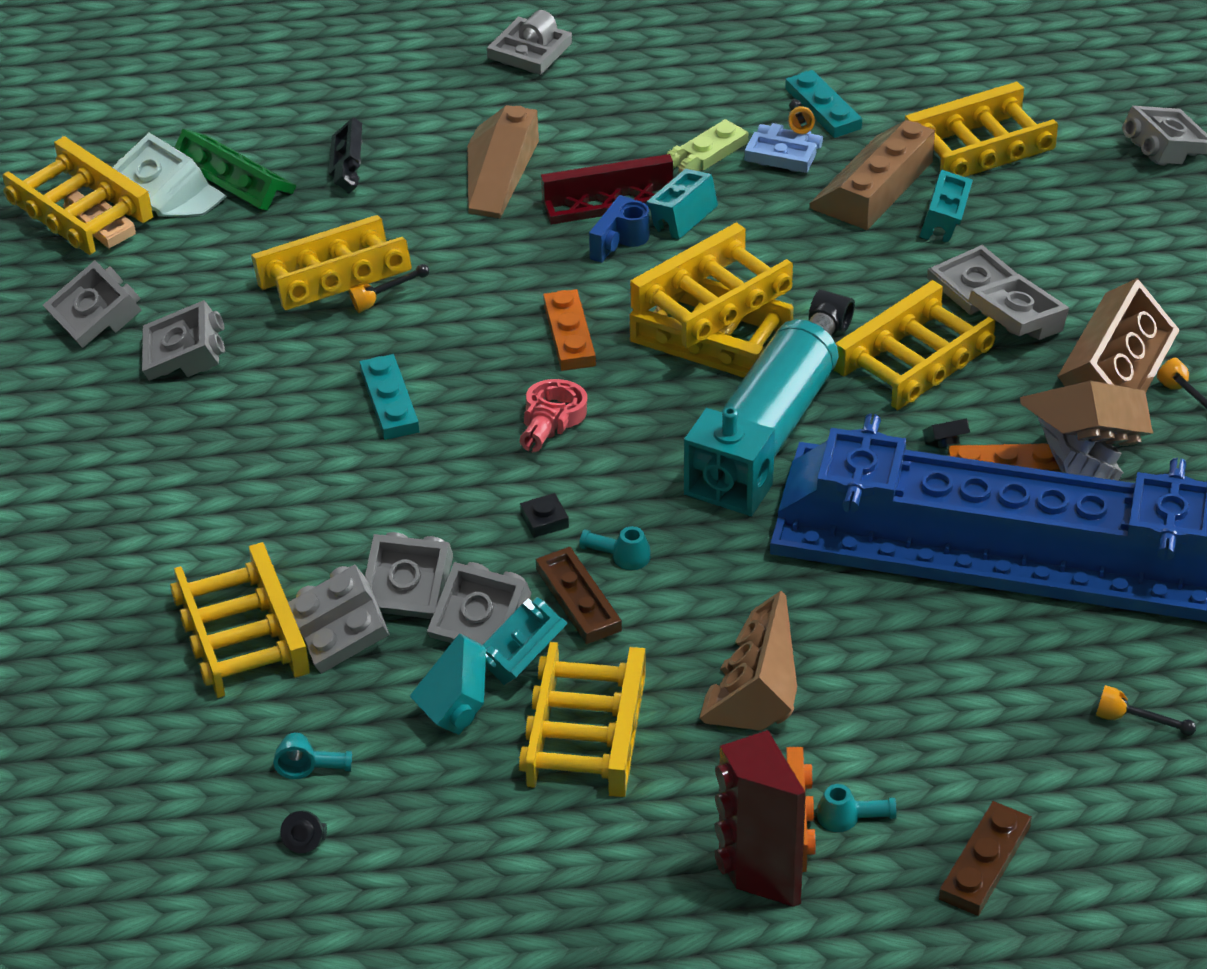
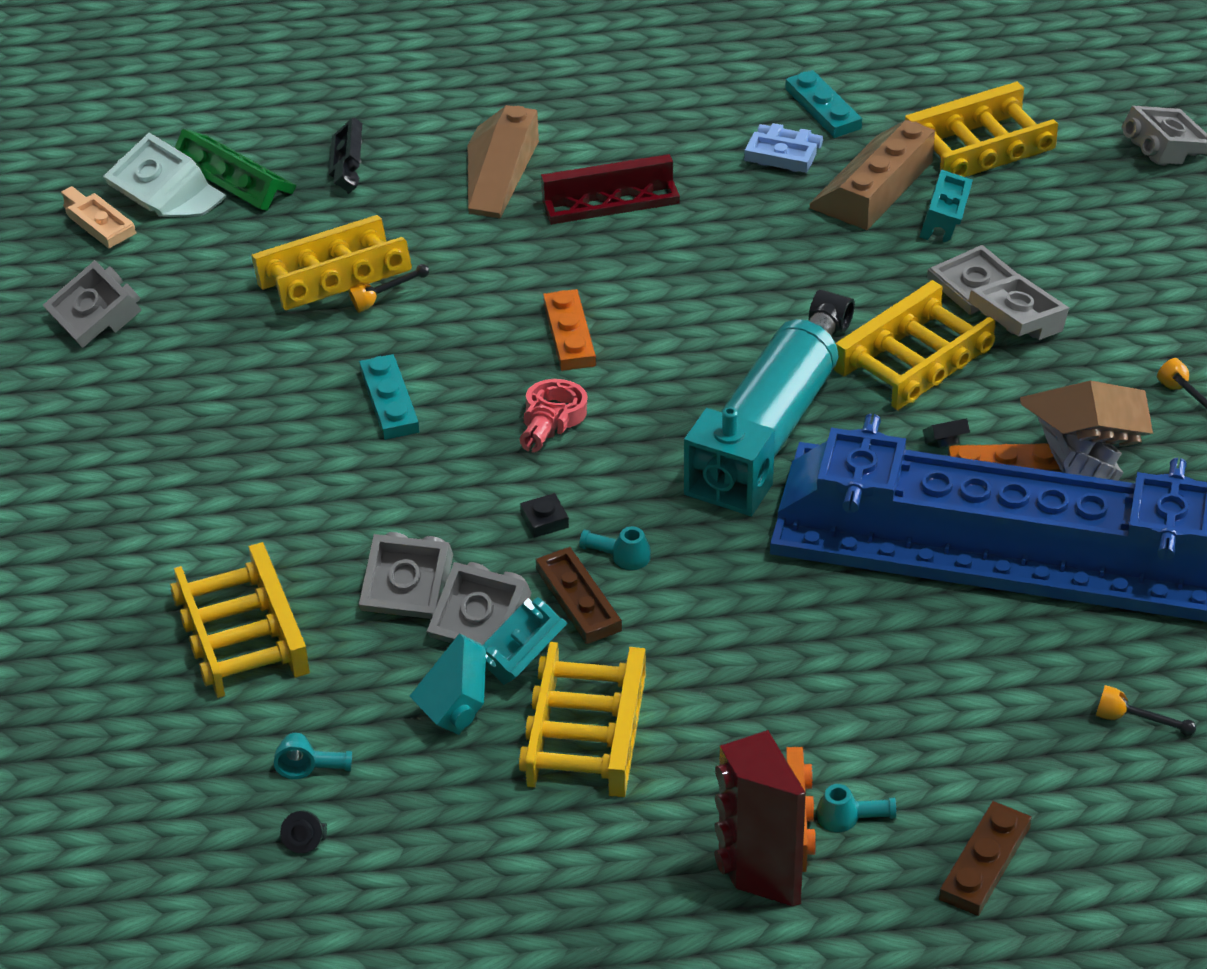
(86, 172): yellow fence -> none
(183, 341): light grey plate -> none
(338, 617): light grey plate -> none
(530, 43): light grey plate -> none
(623, 223): blue plate -> none
(683, 202): teal hinge -> none
(706, 260): yellow fence -> none
(709, 147): yellowish green hinge -> none
(719, 349): yellow fence -> none
(759, 675): medium nougat wedge -> none
(800, 115): light orange hinge -> none
(1122, 340): medium nougat slope -> none

